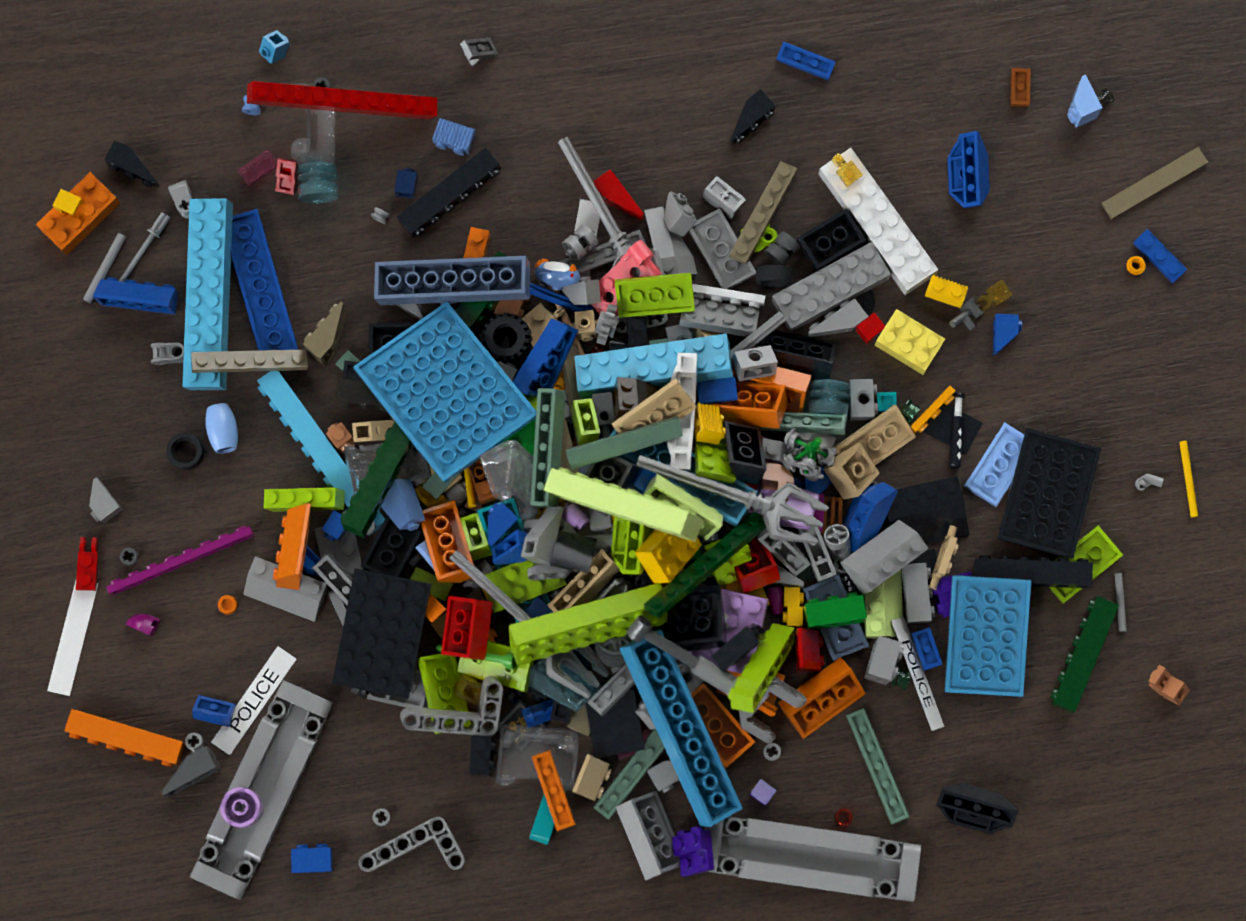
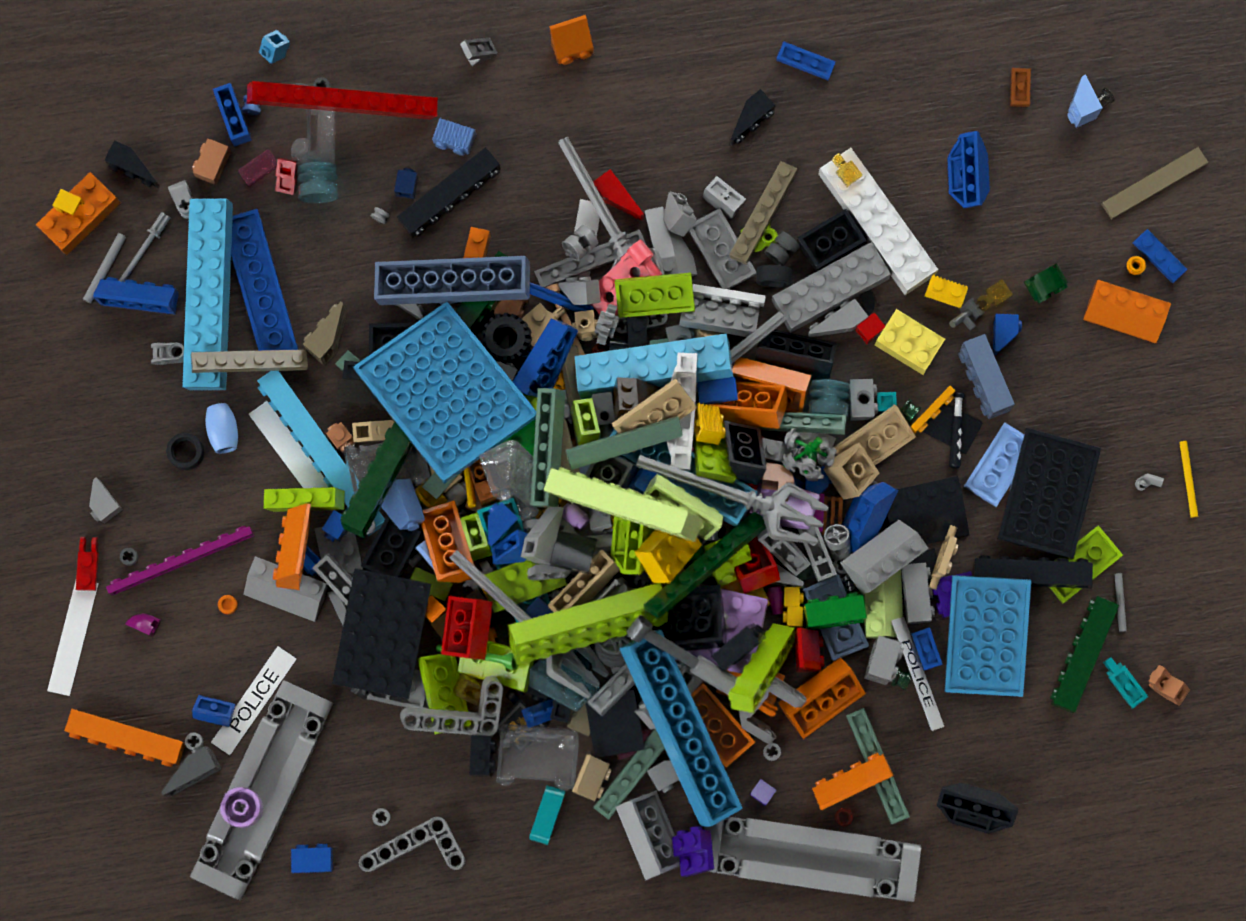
(211, 161): none -> nougat brick
(232, 114): none -> blue brick
(287, 447): none -> white sticker
(553, 790): orange tile -> none
(556, 274): medium blue animal -> none
(571, 40): none -> orange slope
(754, 363): light grey brick -> none
(853, 781): none -> orange slope
(986, 377): none -> sand blue brick
(1046, 282): none -> dark green brick
(1125, 683): none -> teal hinge
(1126, 311): none -> orange slope

